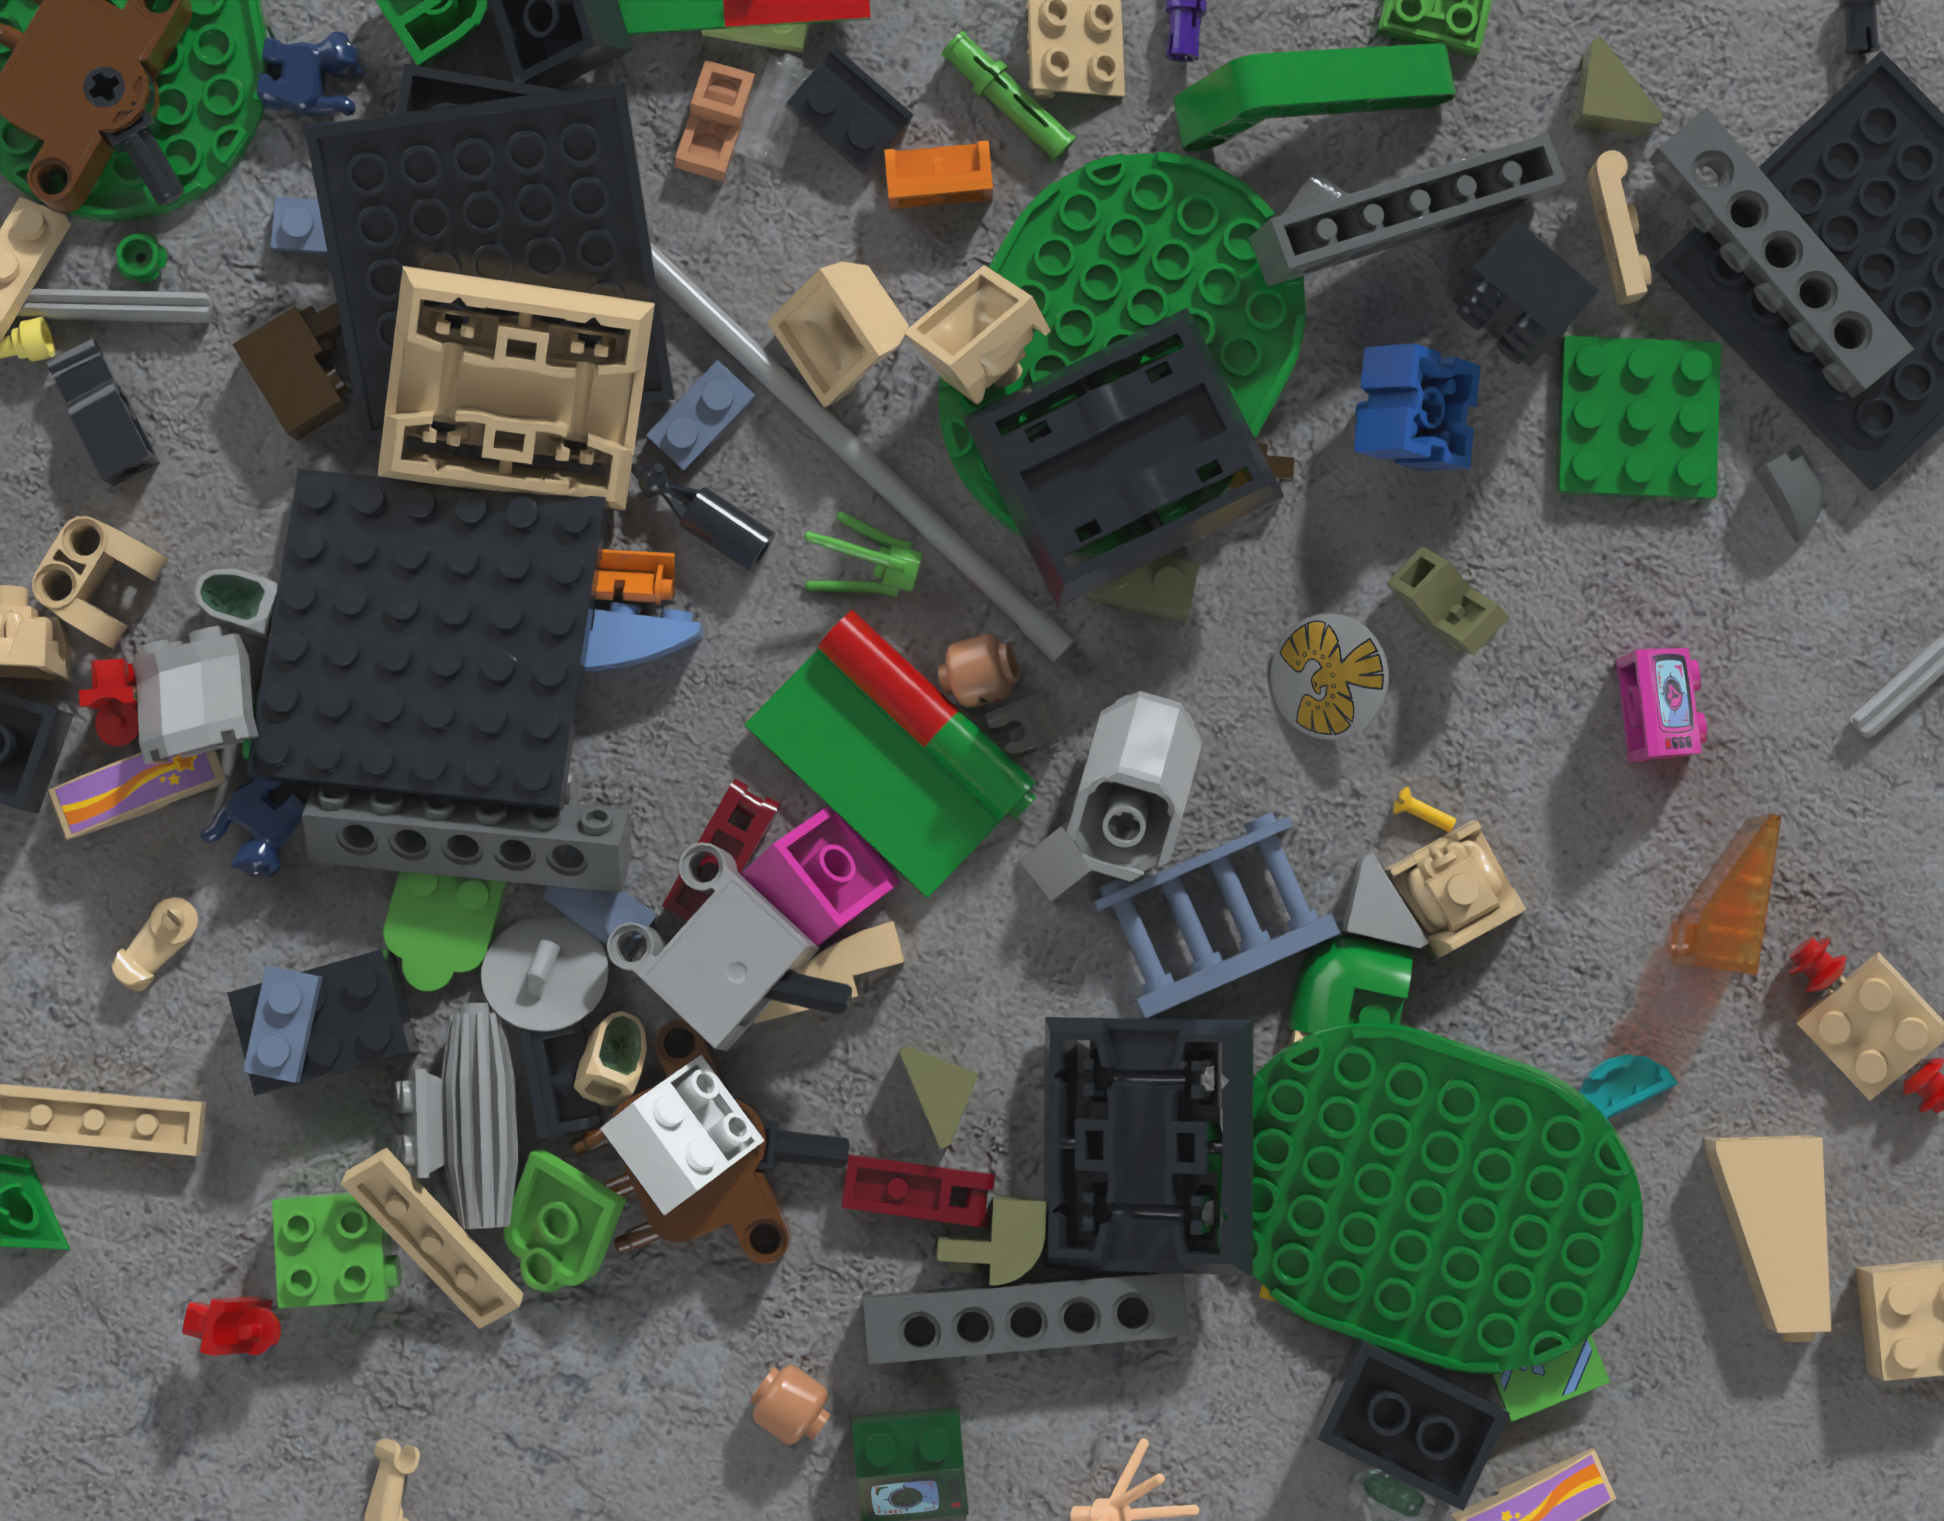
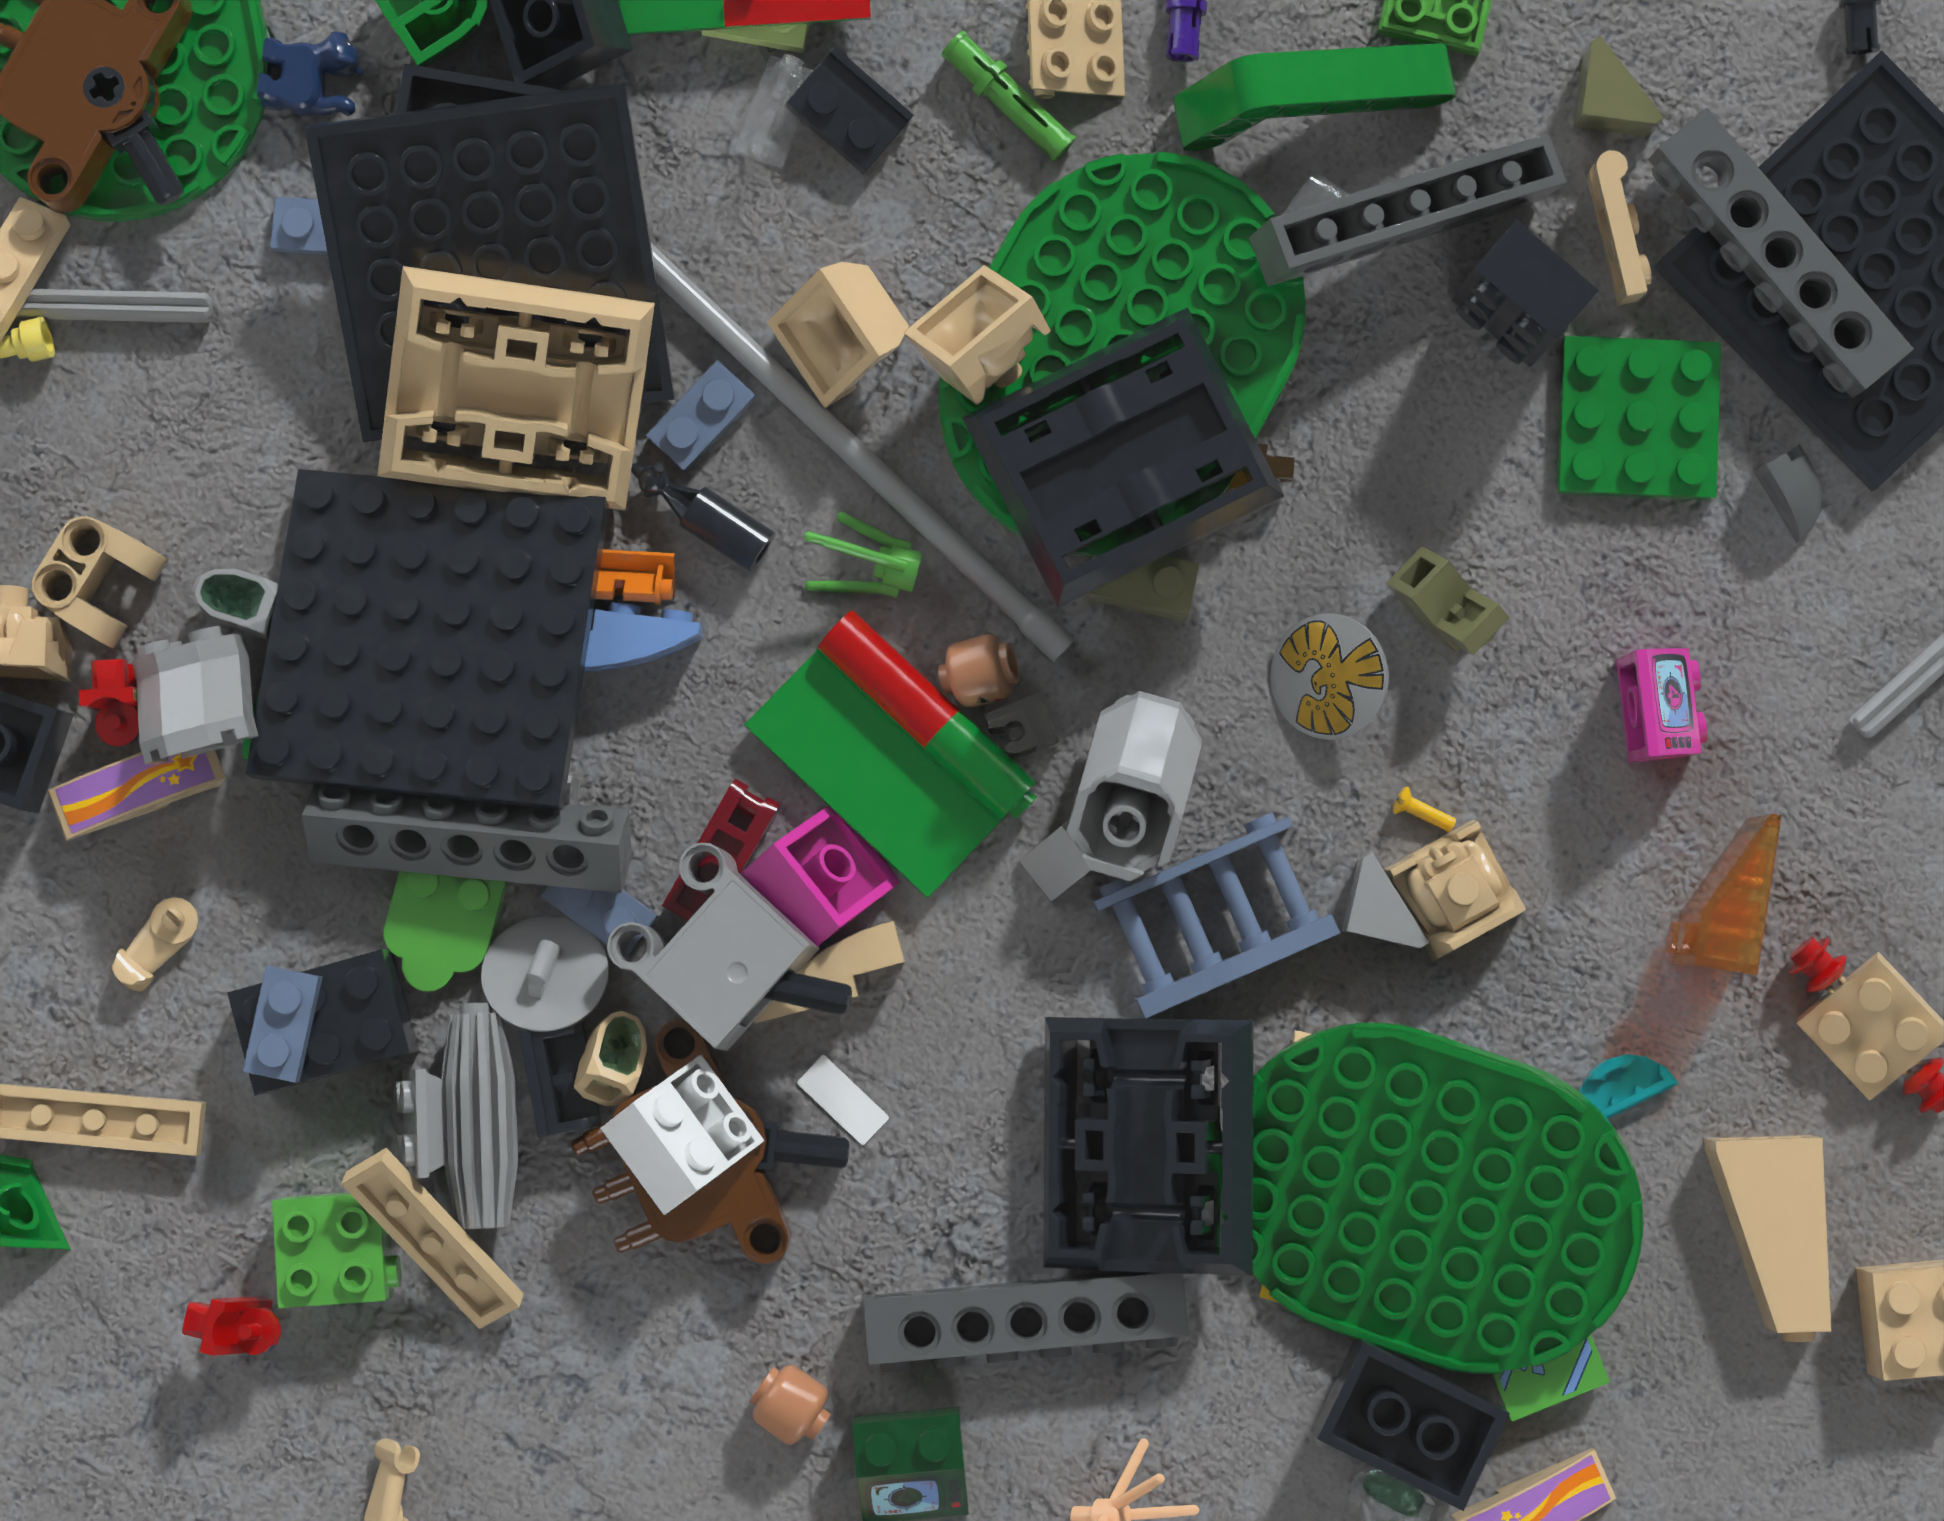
(102, 413): black piece -> none
(138, 244): green plate -> none
(258, 813): dark blue animal -> none
(289, 369): dark brown hinge -> none
(560, 1223): bright green plate -> none
(714, 120): nougat slope -> none
(843, 1100): none -> white sticker
(916, 1190): dark red plate -> none
(939, 175): orange hinge -> none
(941, 1090): olive slope -> none
(1013, 1244): olive brick -> none
(1350, 984): green brick -> none
(1416, 407): blue brick -> none

